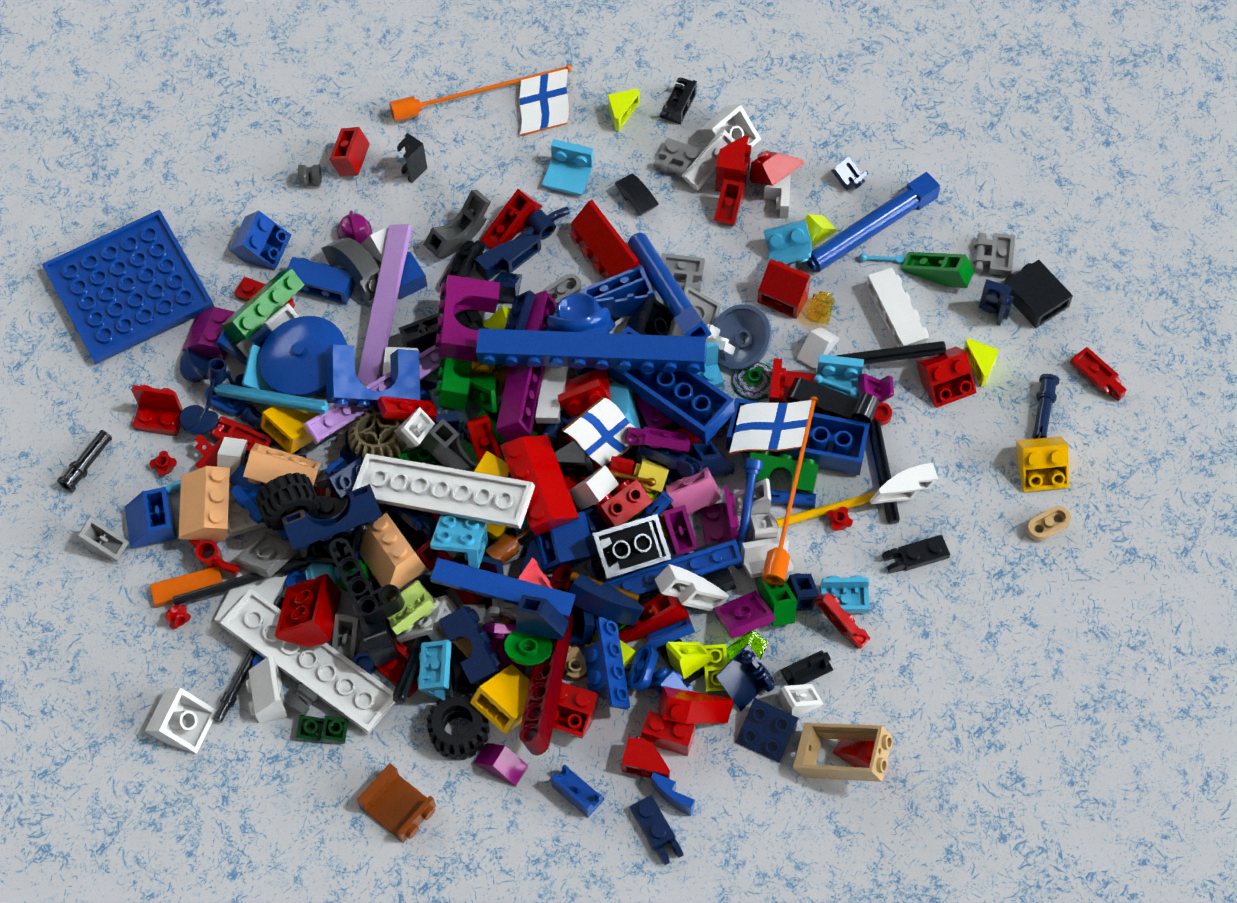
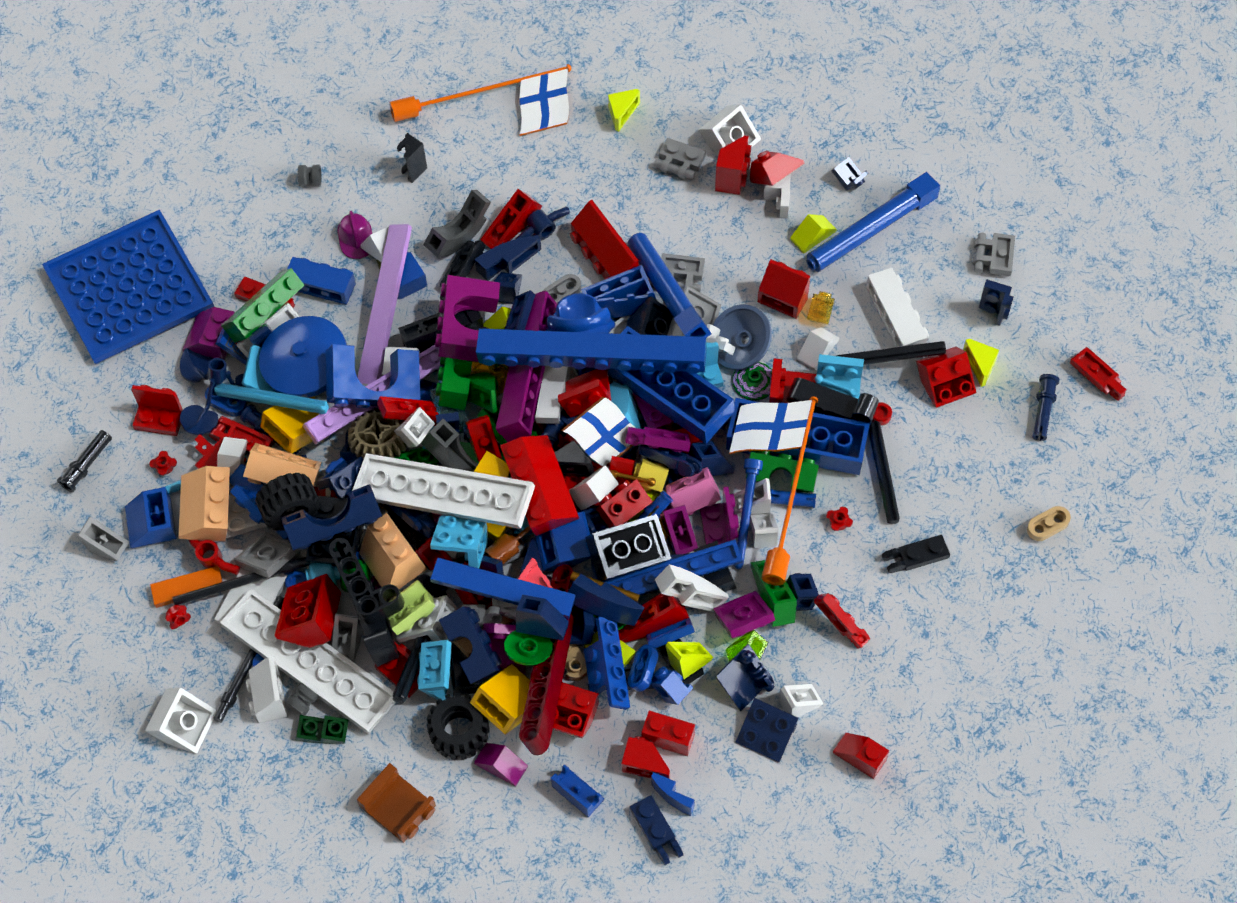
(260, 241): blue slope -> none
(349, 151): red brick -> none
(357, 262): dark grey arch -> none
(364, 661): blue tile -> none
(569, 167): medium azure bracket -> none
(635, 190): black slope -> none
(679, 101): black hinge -> none
(693, 707): red slope -> none
(706, 162): white tile -> none
(715, 666): neon yellow slope -> none
(729, 201): red slope -> none
(755, 554): white panel -> none
(789, 242): medium azure bracket -> none
(807, 669): black hinge -> none
(810, 745): tan window -> none
(820, 511): yellow axle -> none
(850, 592): medium azure bracket -> none
(881, 389): magenta bracket -> none
(899, 259): medium azure hinge -> none
(906, 484): white slope -> none
(941, 268): green slope -> none
(1038, 293): black brick -> none
(1043, 463): yellow slope -> none

